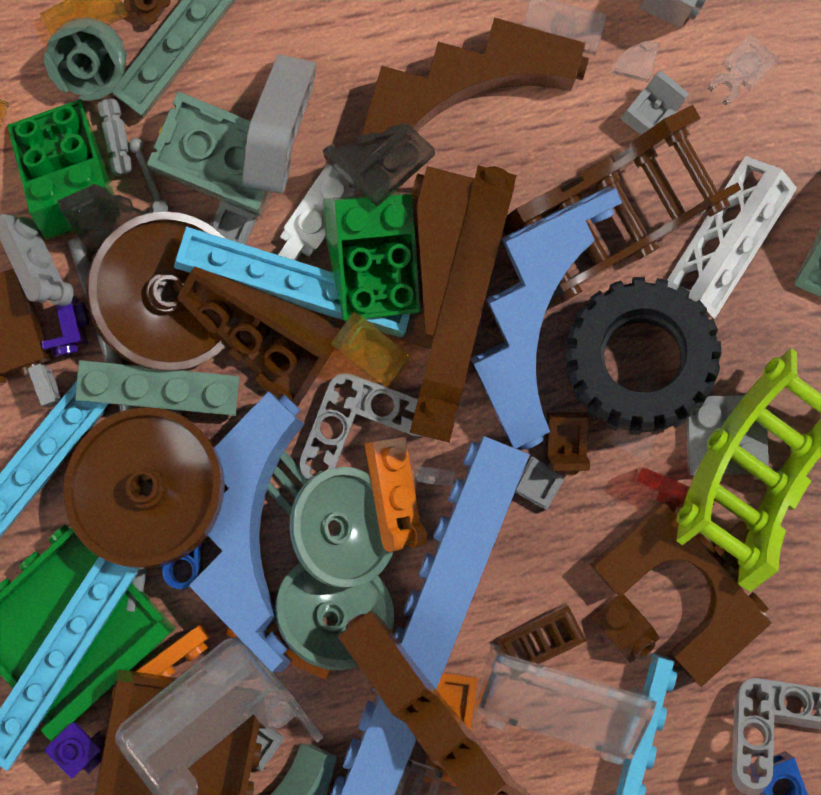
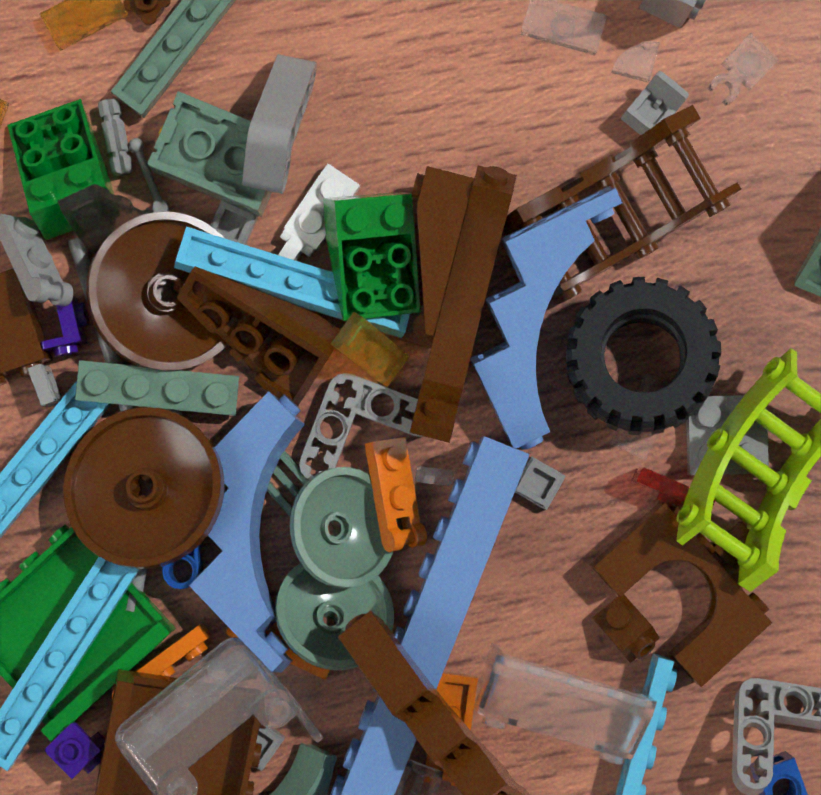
(85, 58): sand green cylinder -> none
(381, 160): clear smoke wing -> none
(511, 58): reddish brown arch -> none
(561, 646): reddish brown slope -> none
(567, 442): reddish brown bracket -> none
(738, 238): white fence -> none

